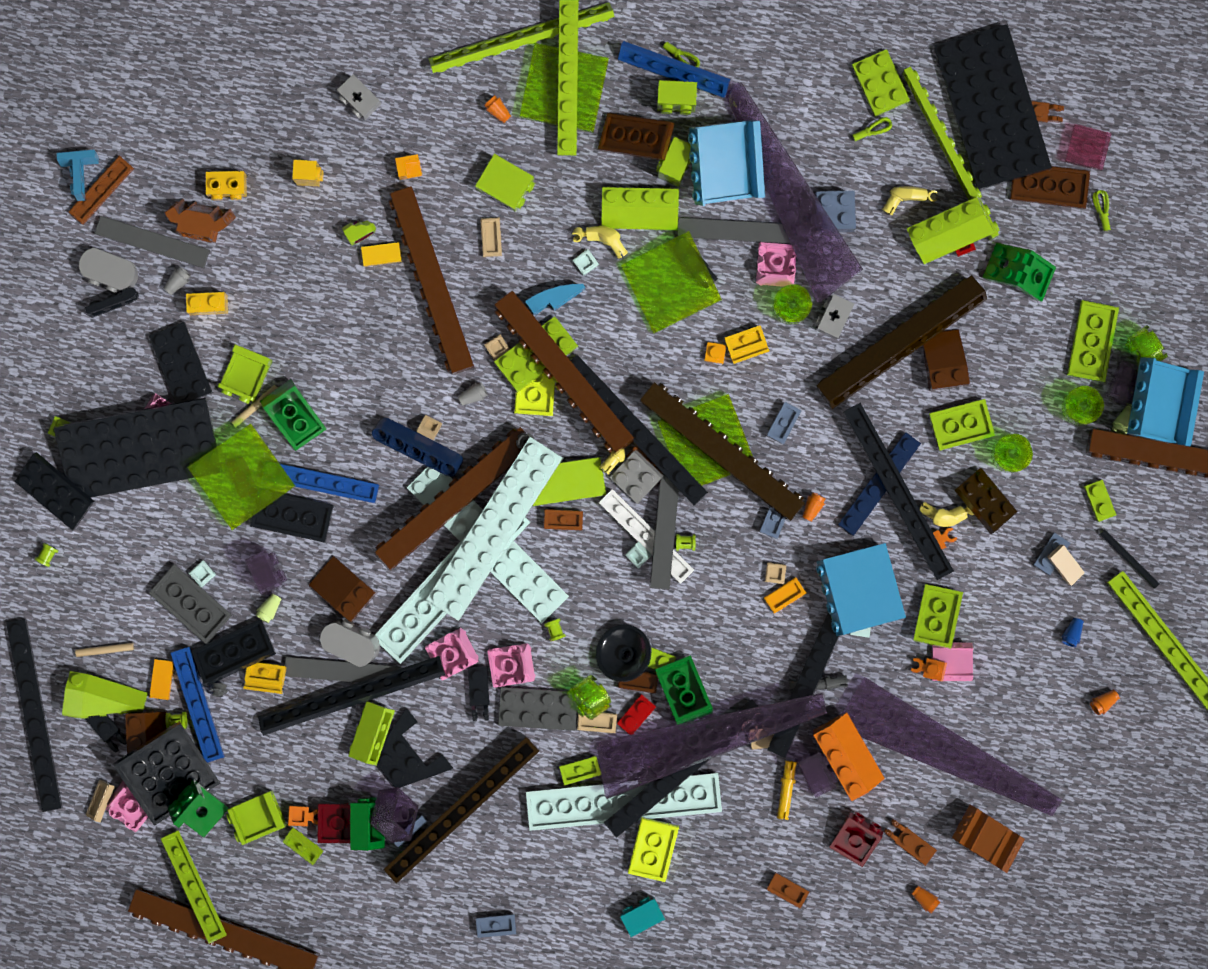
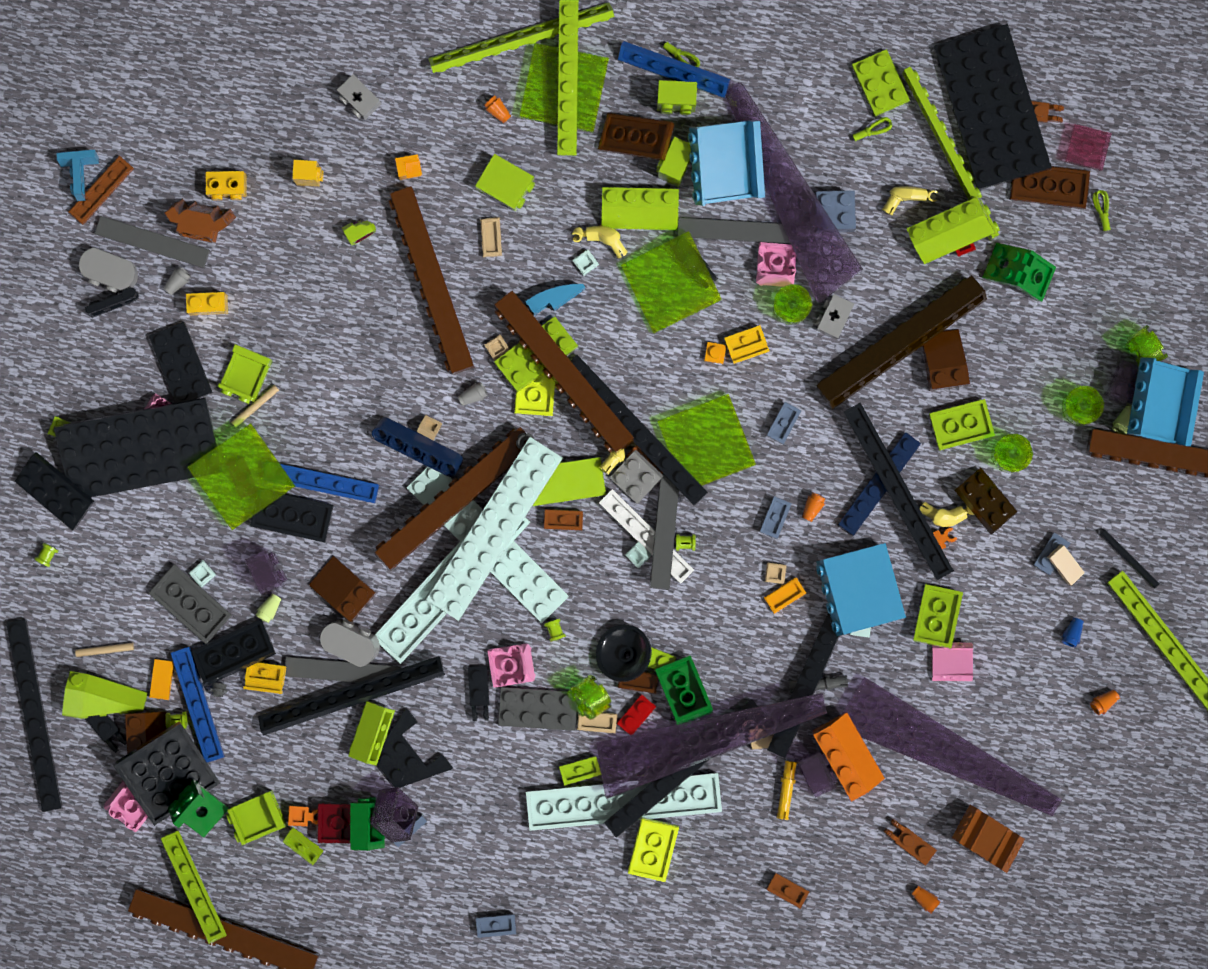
(99, 800): tan tile -> none
(292, 414): green slope -> none
(381, 254): yellow tile -> none
(454, 651): bright pink slope -> none
(461, 810): dark brown brick -> none
(642, 916): teal brick -> none
(722, 452): dark brown brick -> none
(857, 838): dark red plate -> none
(932, 668): orange plate -> none
(1093, 341): lime tile -> none
(1100, 500): lime plate -> none

